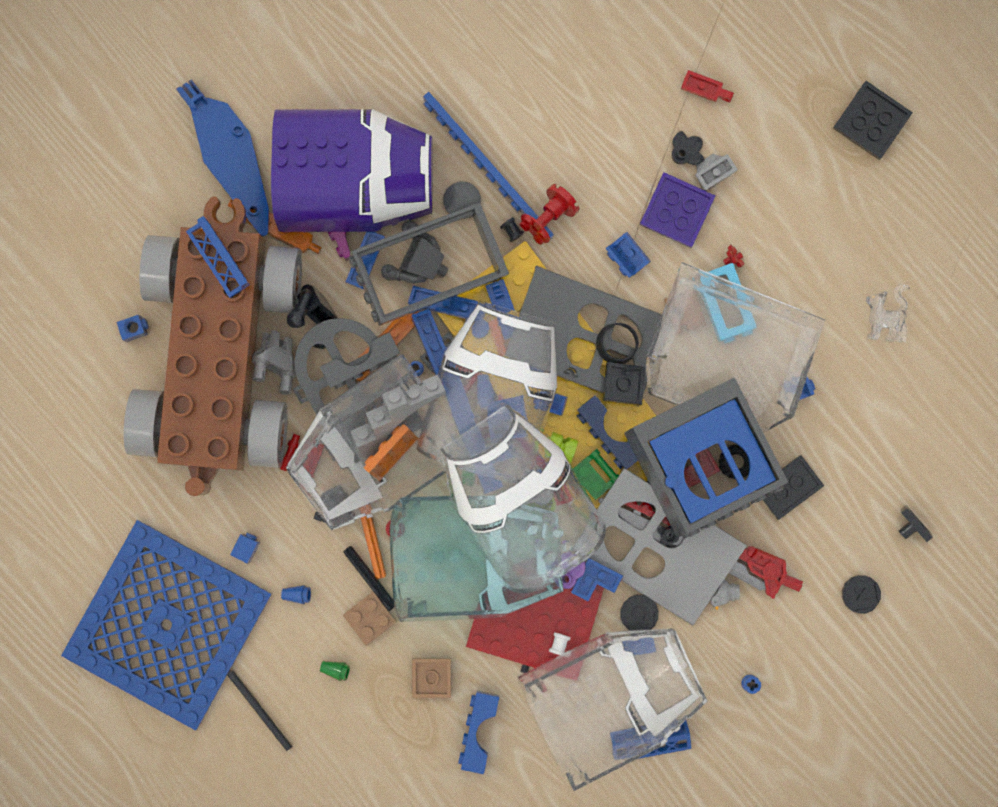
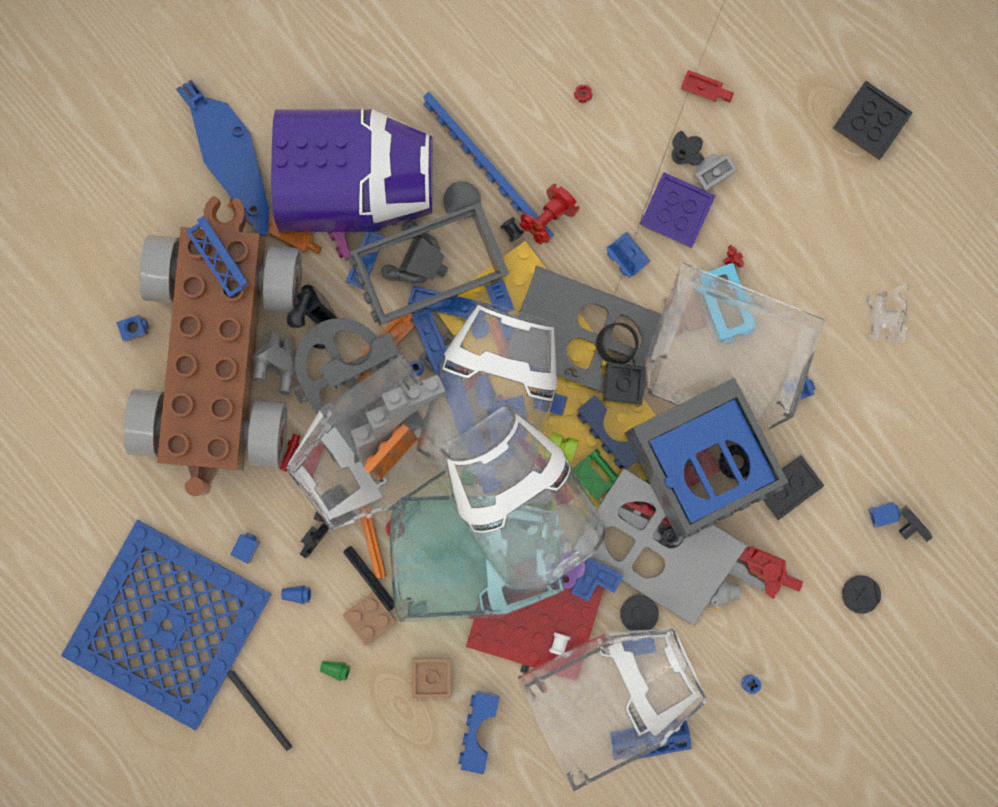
(312, 539): none -> black plate
(583, 88): none -> red plate
(884, 514): none -> blue brick

